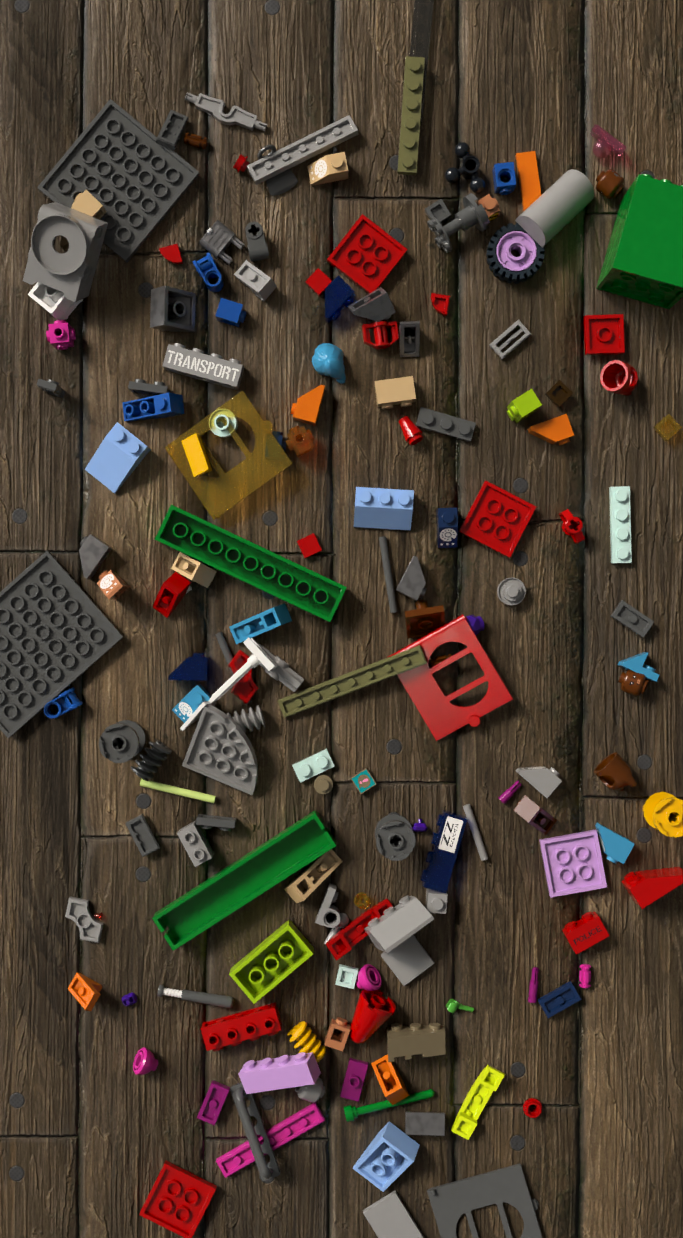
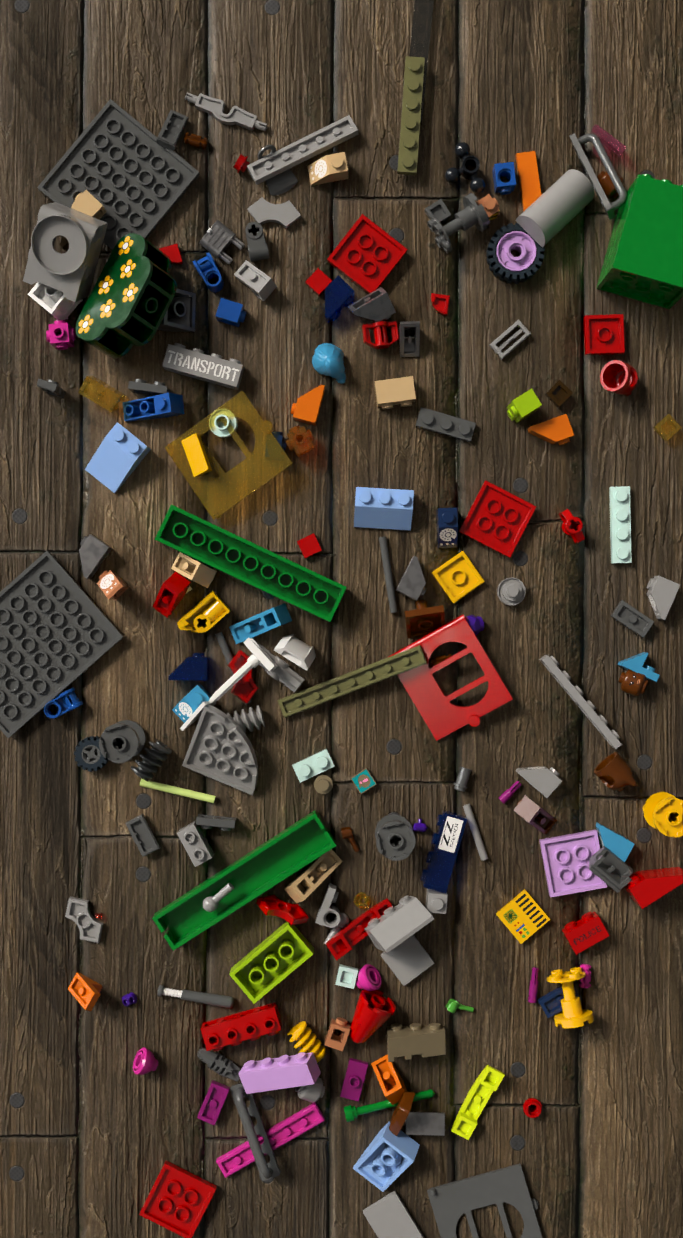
(87, 758): none -> black wheel
(101, 393): none -> clear yellow hinge
(128, 298): none -> dark green brick
(210, 608): none -> yellow piece
(211, 903): none -> light grey bar
(219, 1064): none -> dark grey hinge
(266, 212): none -> light grey tile
(290, 912): none -> red tile
(296, 651): none -> white slope
(347, 833): none -> reddish brown hand
(401, 1112): none -> reddish brown piece
(410, 431): red cone -> none
(458, 577): none -> yellow tile
(462, 779): none -> dark grey pin
(522, 916): none -> yellow tile
(573, 1014): none -> yellow piece
(585, 706): none -> light grey plate
(608, 207): none -> dark grey piece
(610, 869): none -> dark grey hinge
(661, 595): none -> light grey slope

